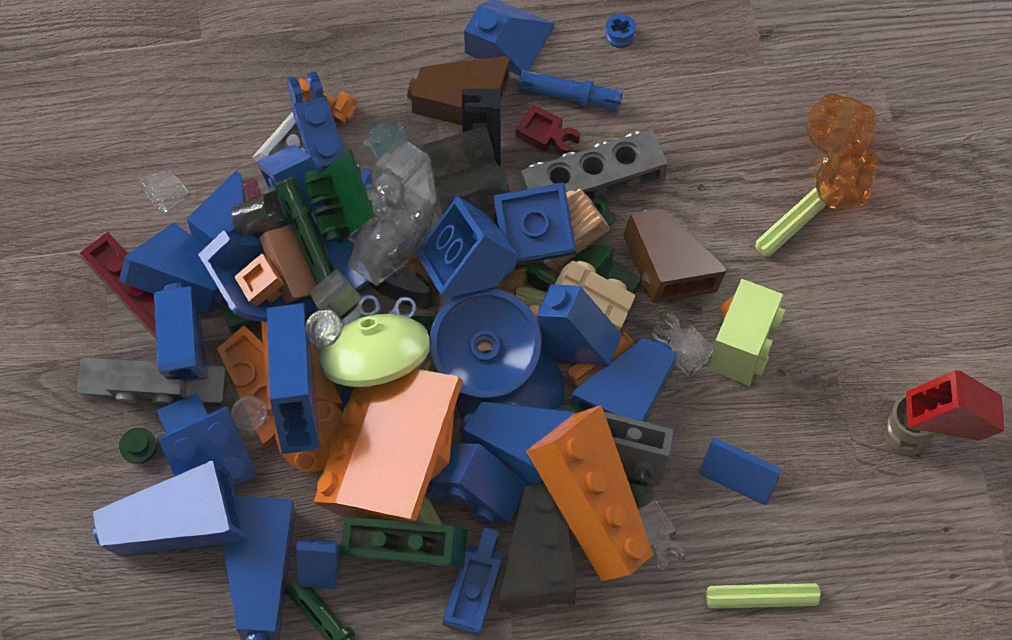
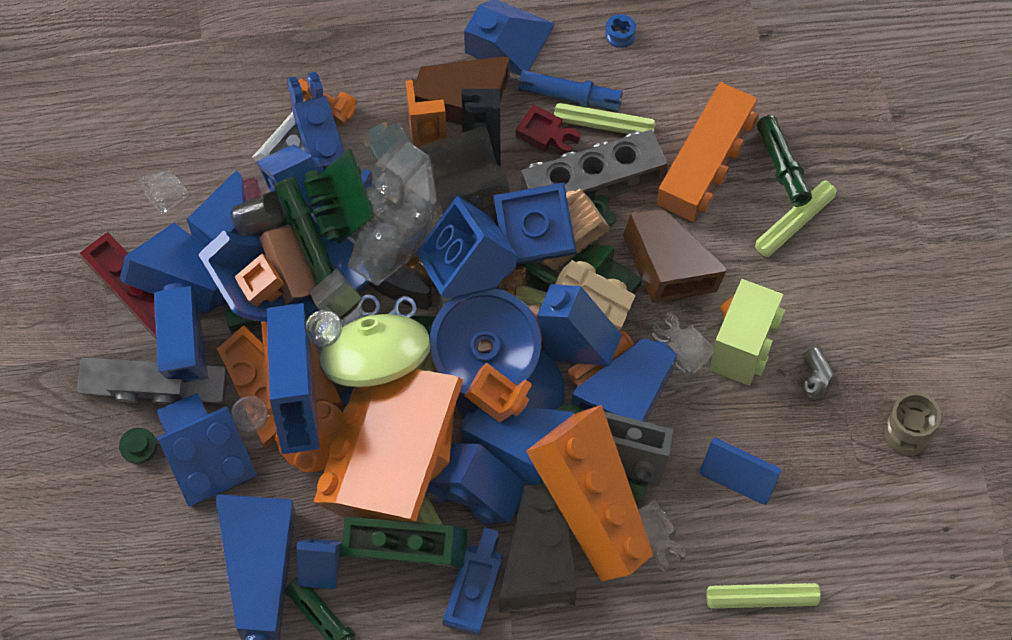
(174, 514): slope -> none
(425, 118): none -> orange panel
(497, 393): none -> orange bracket
(603, 119): none -> yellowish green axle
(707, 151): none -> orange brick
(796, 188): none -> dark green pin
(820, 376): none -> flat silver arm
(826, 119): clear orange plate -> none
(845, 175): clear orange plate -> none
(955, 407): red slope -> none

